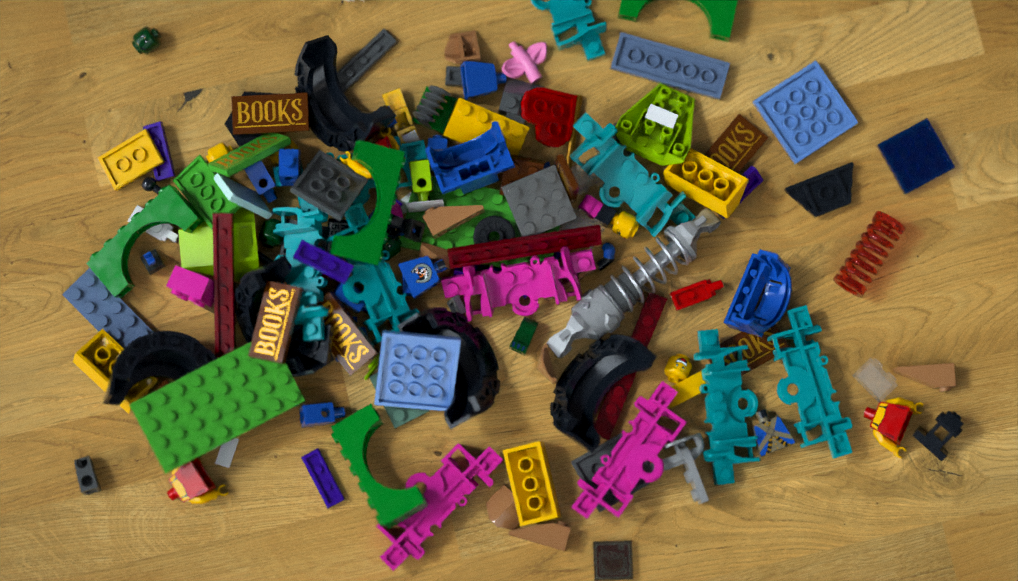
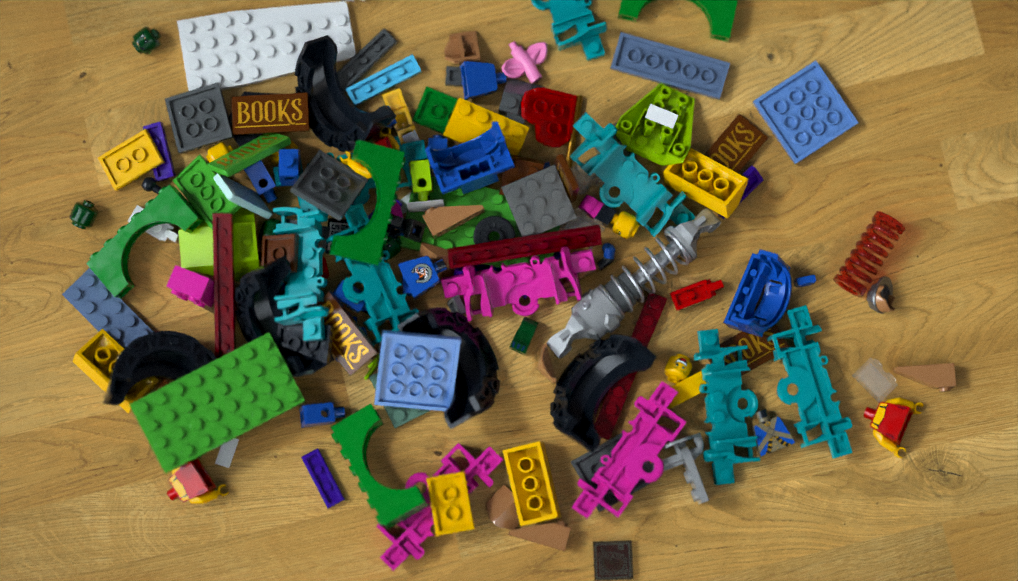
(83, 214): none -> dark green head
(86, 476): dark grey leg -> none
(152, 261): pearl dark grey piece -> none
(199, 118): none -> dark grey plate
(258, 43): none -> white wing
(275, 322): reddish brown tile -> none
(279, 245): none -> reddish brown tile
(323, 261): dark purple plate -> none
(383, 80): none -> medium azure plate
(430, 105): dark grey piece -> none
(450, 503): none -> yellow tile
(805, 281): none -> blue tile
(825, 191): black wing -> none
(881, 296): none -> flat silver piece
(915, 156): clear blue plate -> none
(951, 422): black tile -> none

